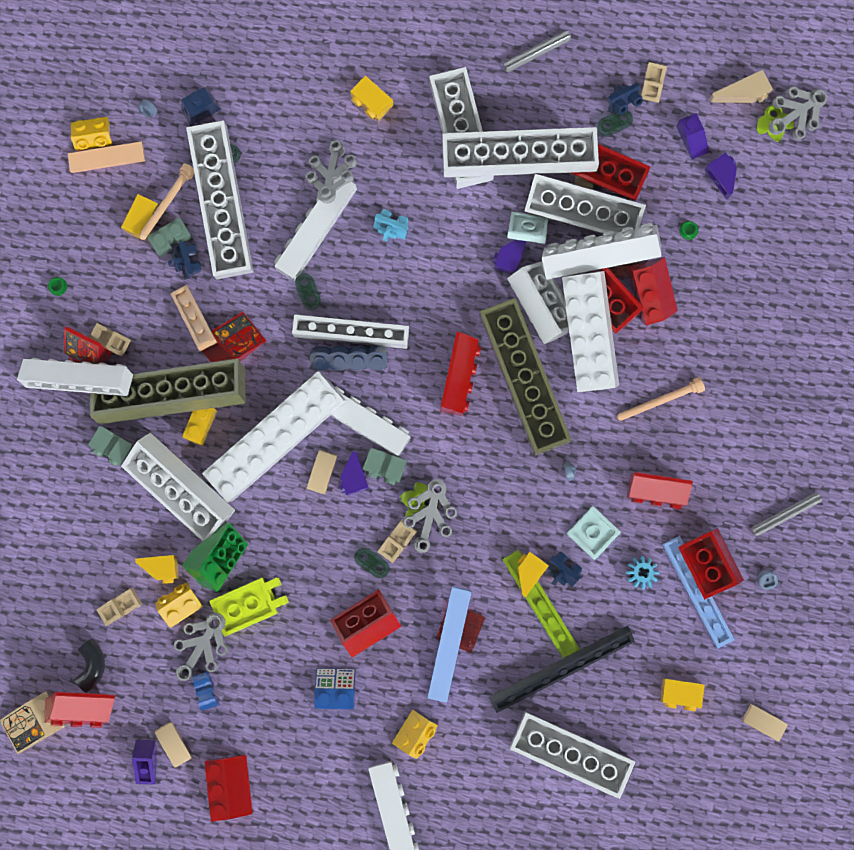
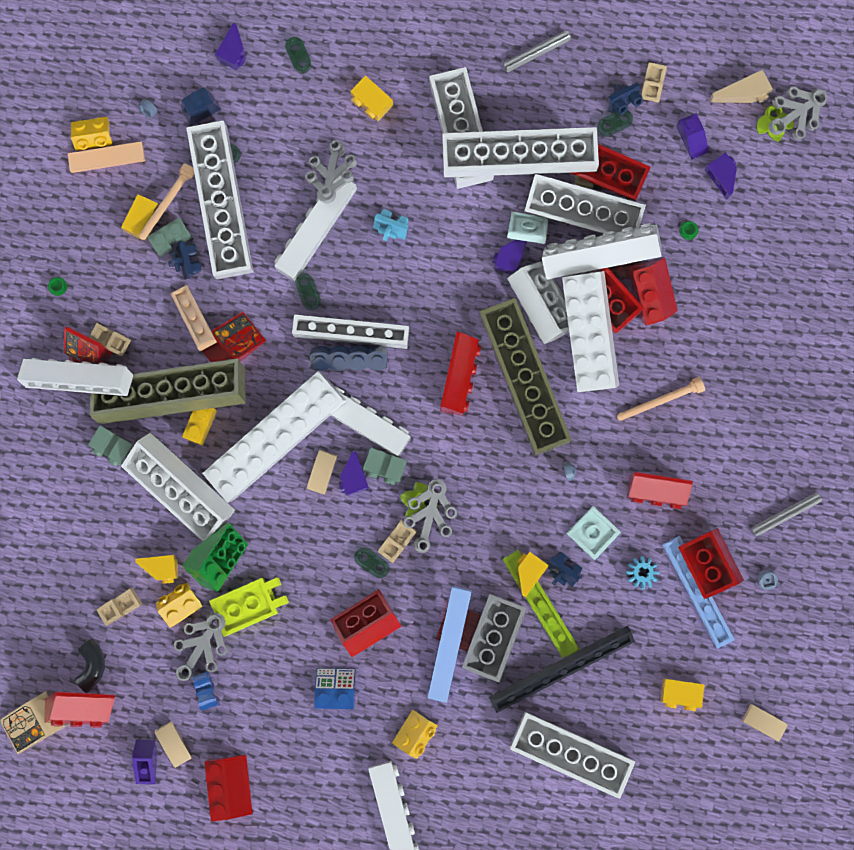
(231, 49): none -> dark purple slope
(299, 55): none -> clear green plate
(494, 638): none -> light grey slope

